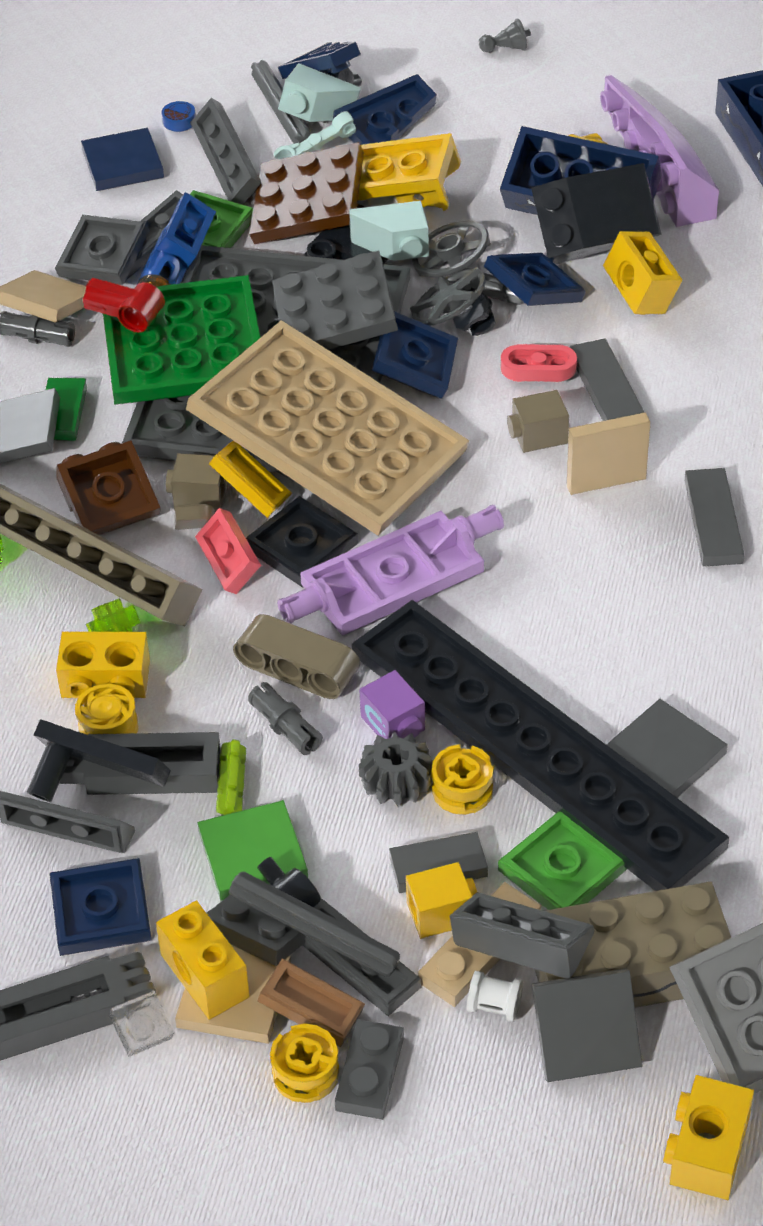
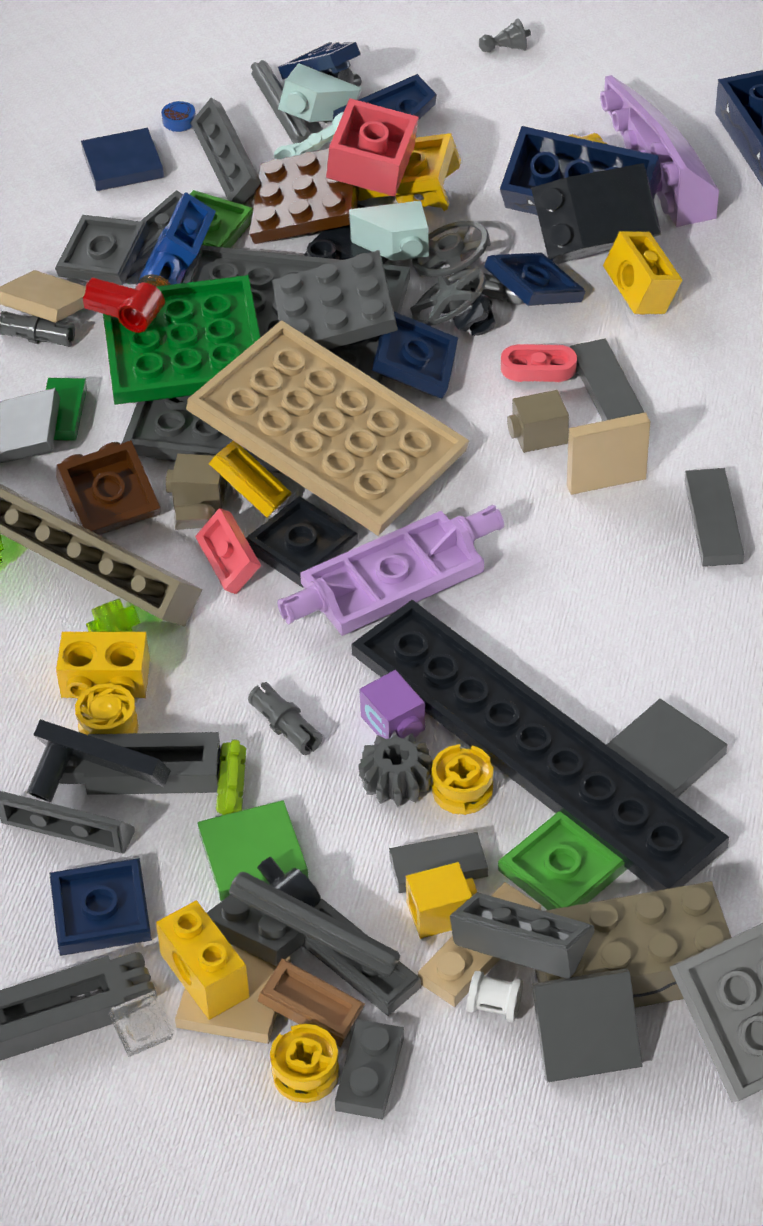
(296, 656): dark tan beam -> none
(372, 147): none -> coral brick
(701, 1162): yellow brick -> none

